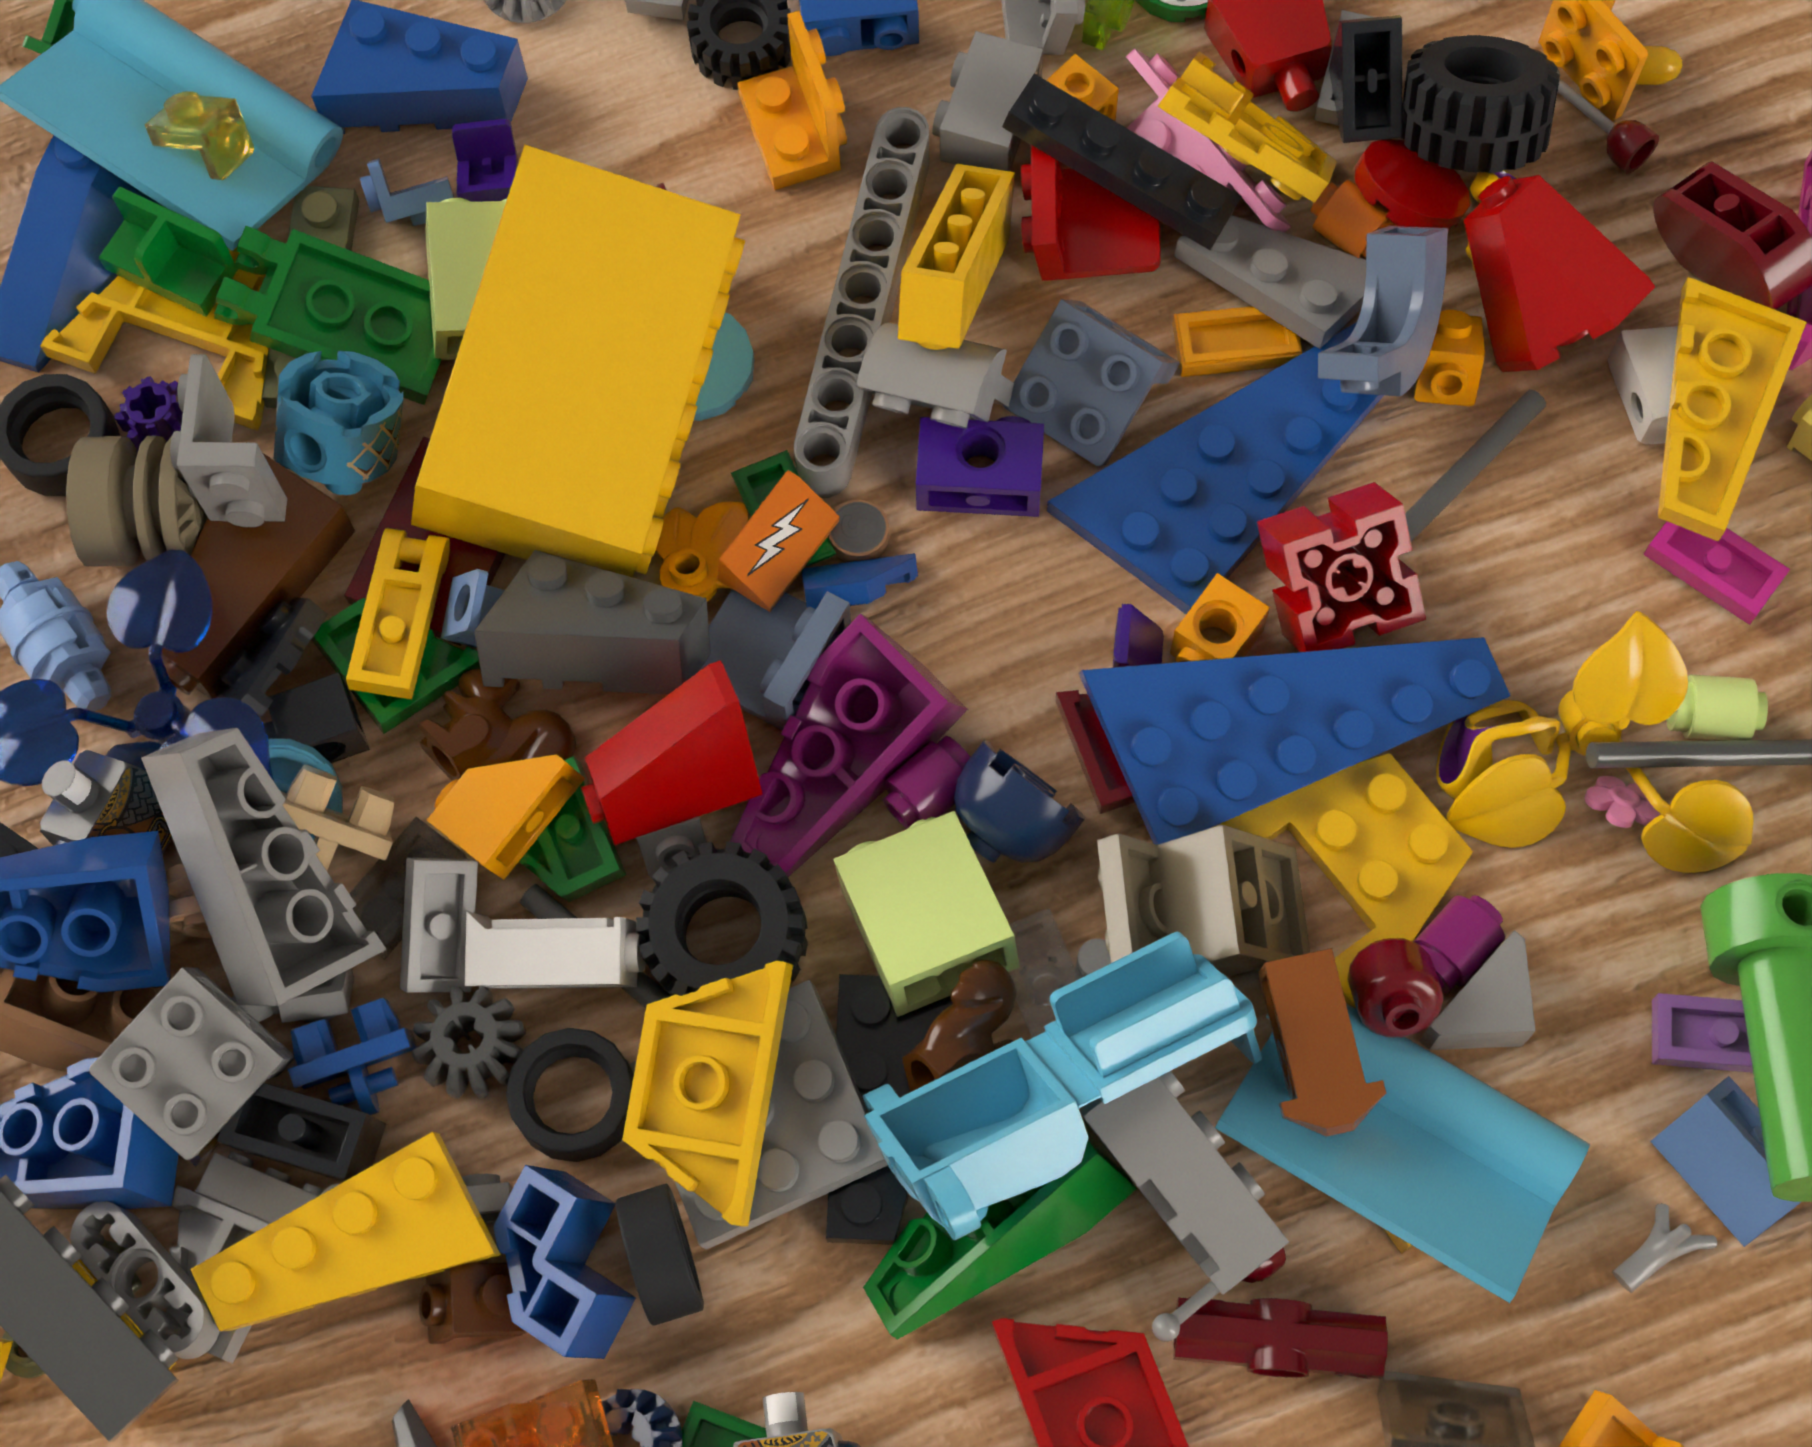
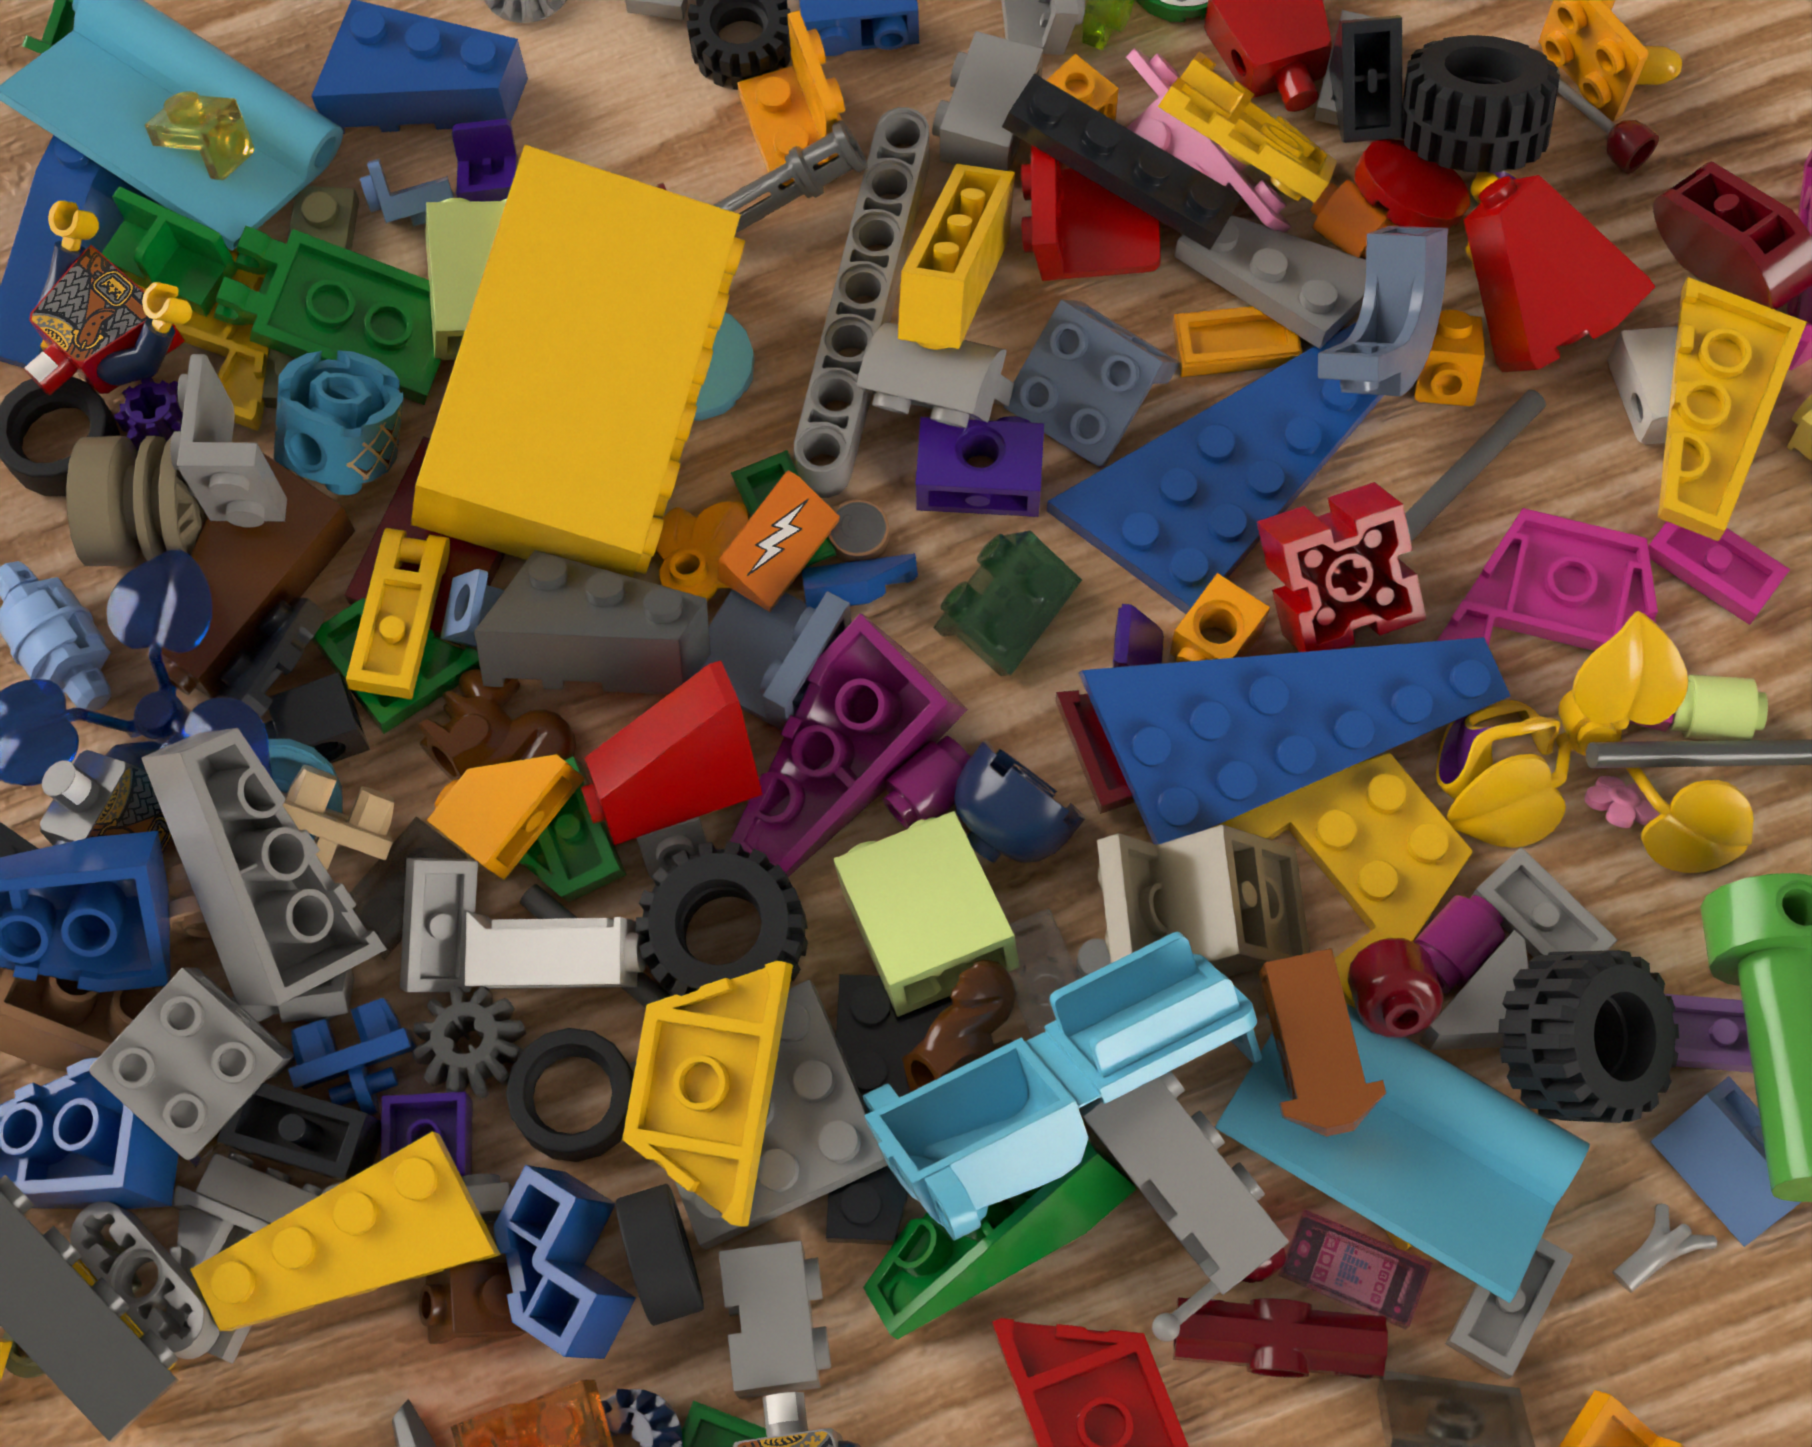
(97, 315): none -> torso
(416, 1115): none -> dark purple piece
(777, 1338): none -> light grey brick
(807, 175): none -> dark grey pin
(1008, 600): none -> clear green bracket
(1355, 1269): none -> clear pink tile
(1500, 1331): none -> light grey plate
(1541, 909): none -> light grey plate
(1559, 585): none -> dark pink wing
(1589, 1036): none -> black tyre

